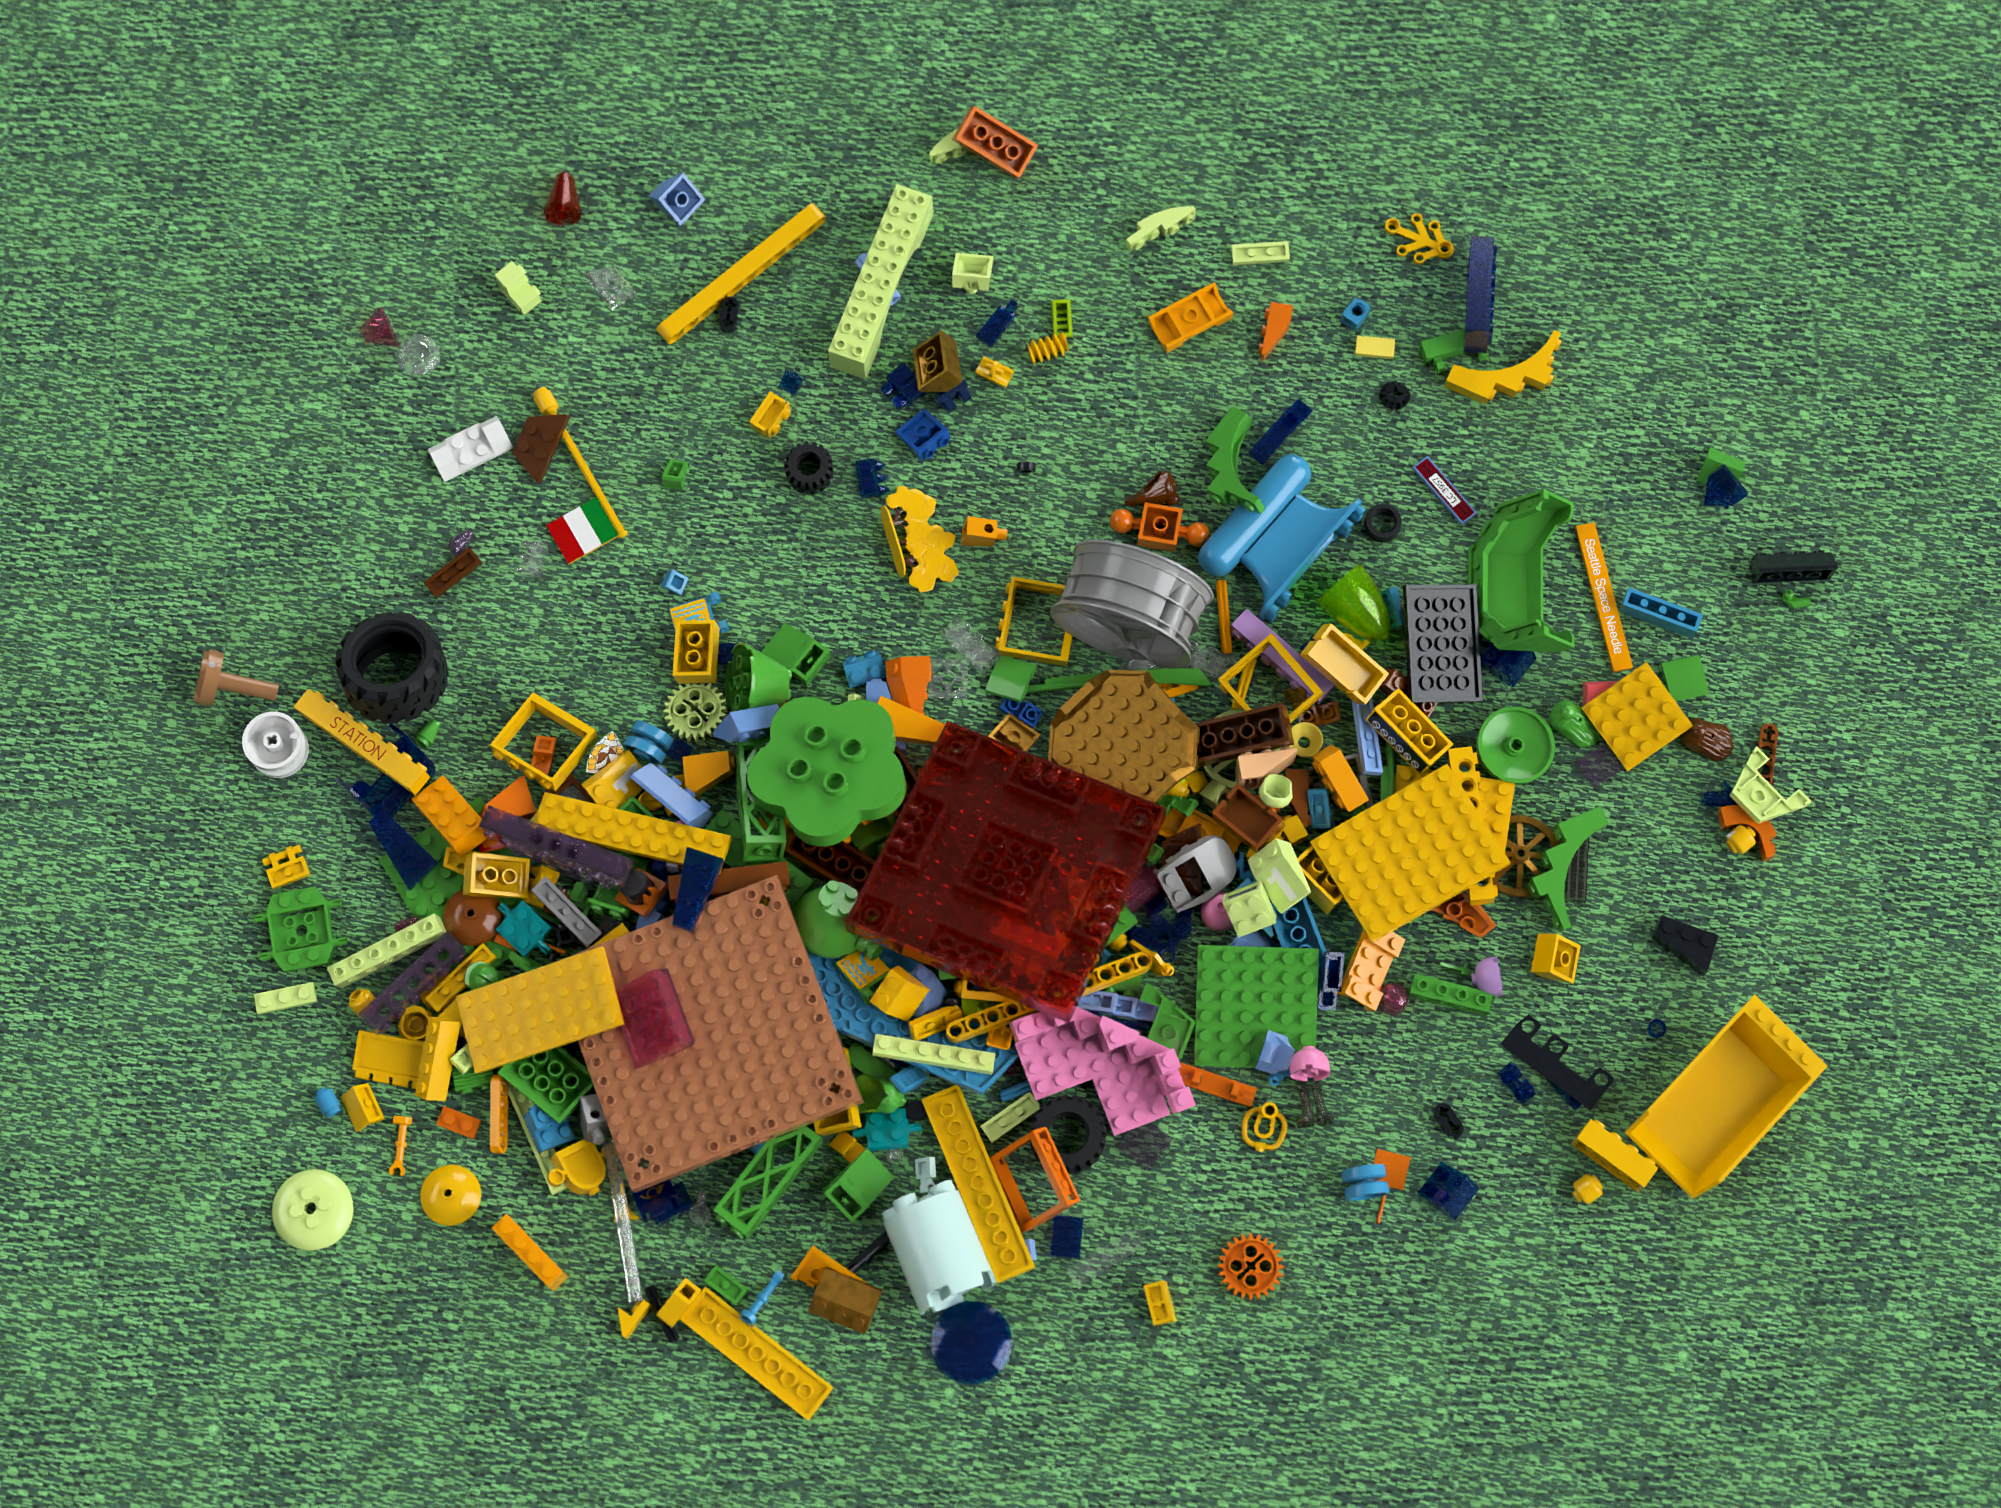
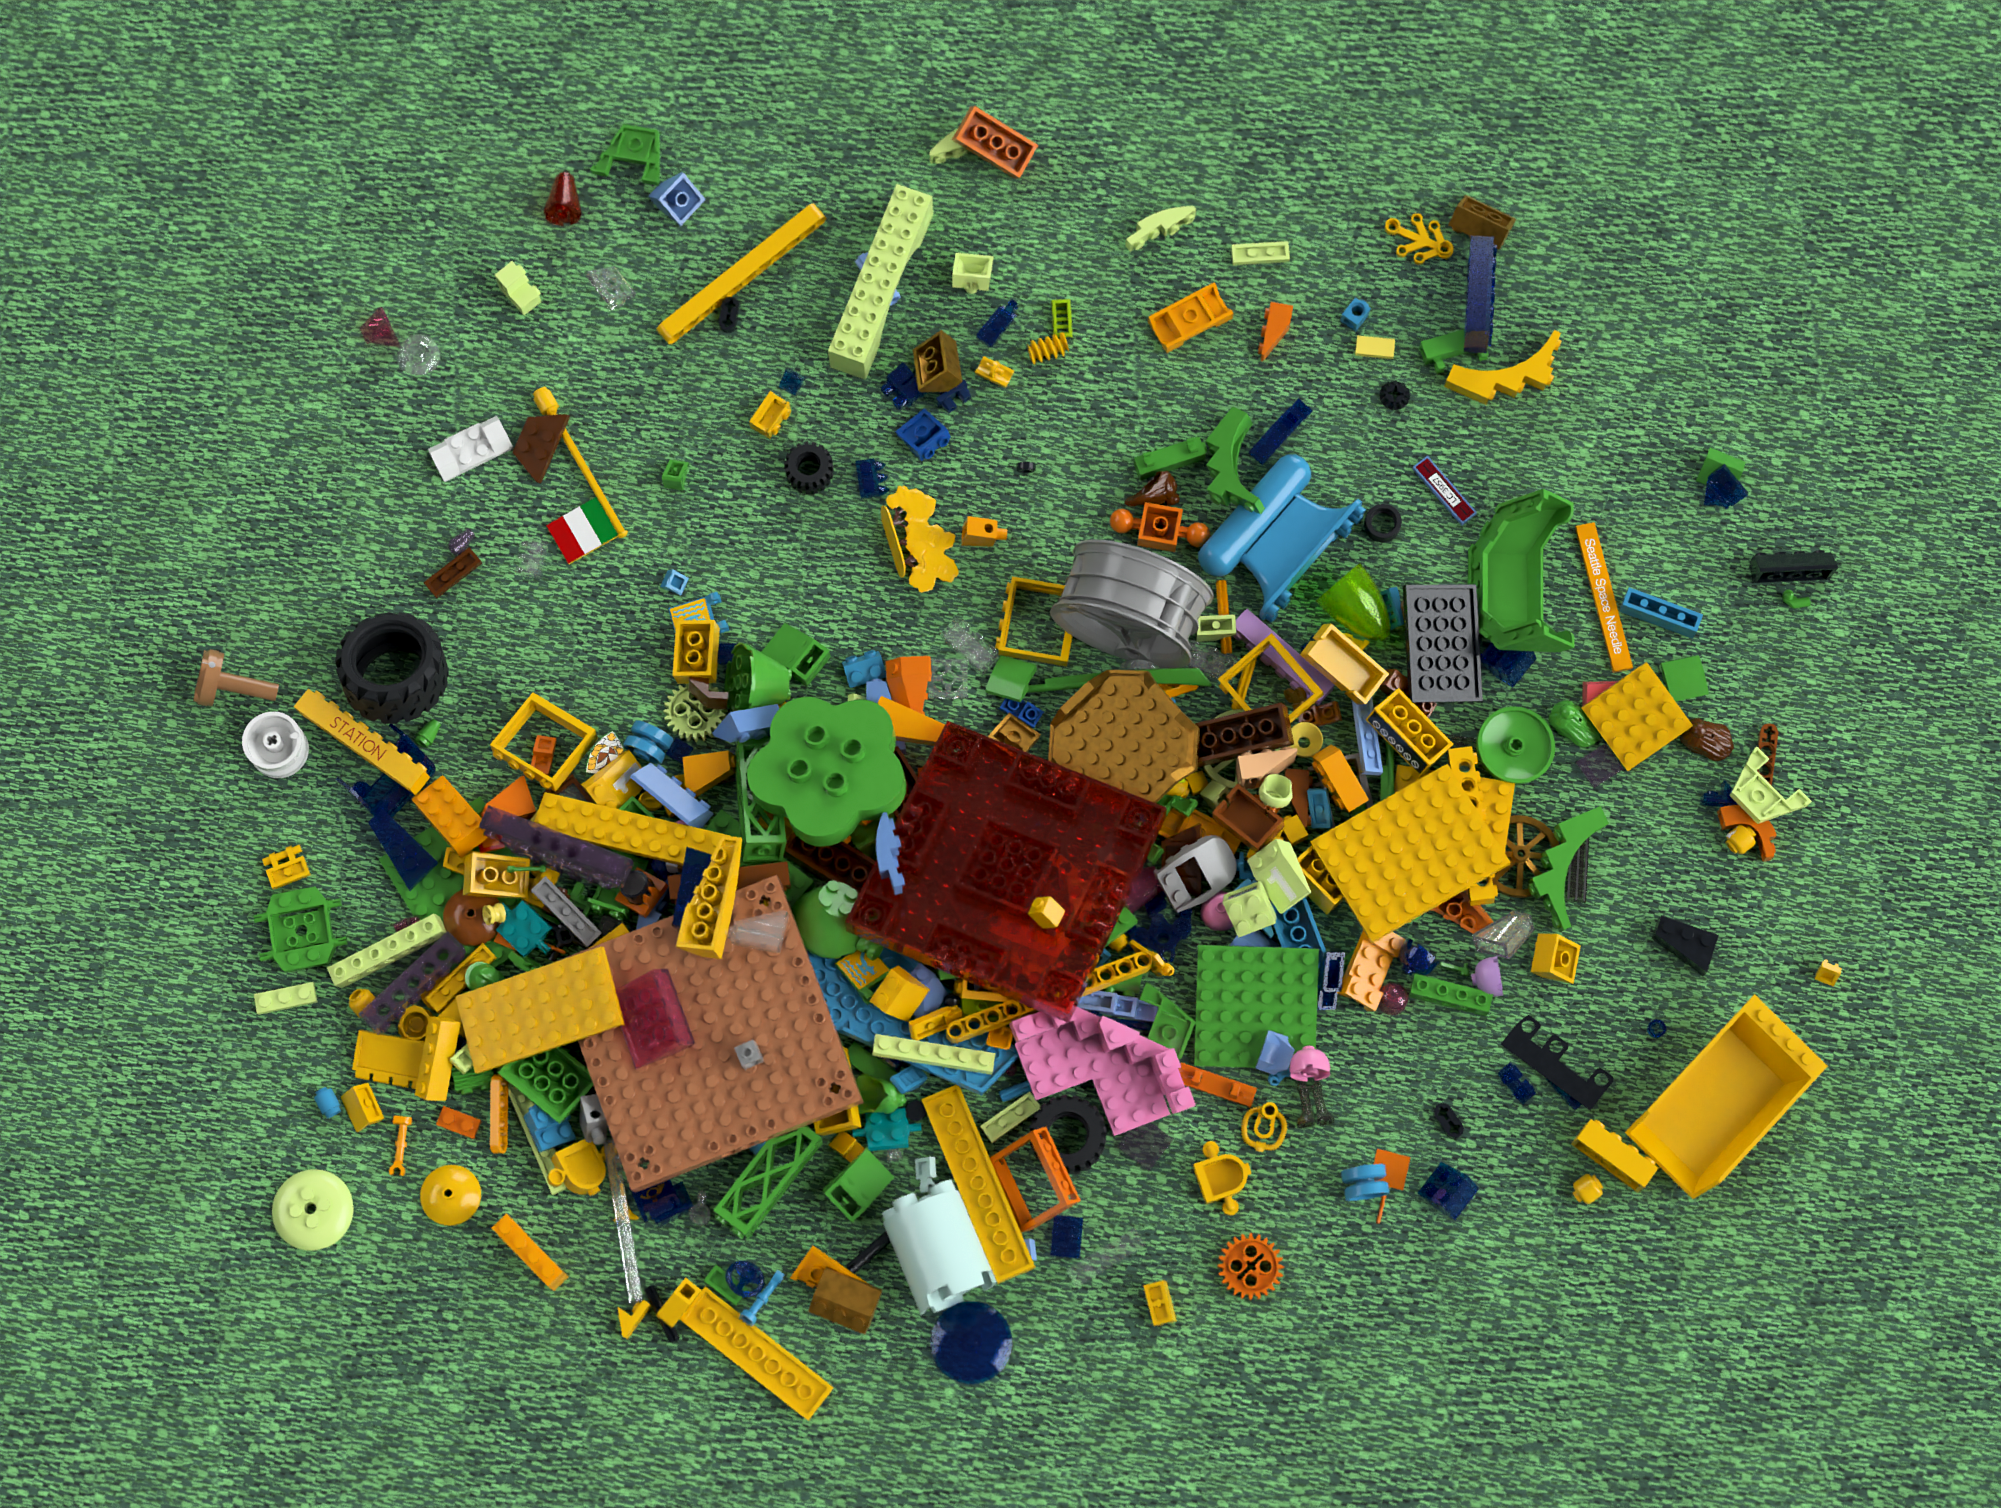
(494, 914): none -> light yellow wheel
(542, 868): none -> bright green hinge
(635, 146): none -> bright green wing
(710, 910): none -> yellow wedge
(711, 700): none -> reddish brown slope
(746, 1275): none -> clear blue piece
(749, 1054): none -> light grey brick
(760, 932): none -> clear slope
(887, 850): none -> medium blue slope
(1046, 912): none -> yellow brick
(1170, 458): none -> bright green brick
(1215, 627): none -> yellowish green slope
(1221, 1177): none -> yellow piece
(1416, 959): none -> clear blue cylinder
(1481, 220): none -> pearl gold slope
(1504, 935): none -> clear slope
(1828, 973): none -> yellow tile

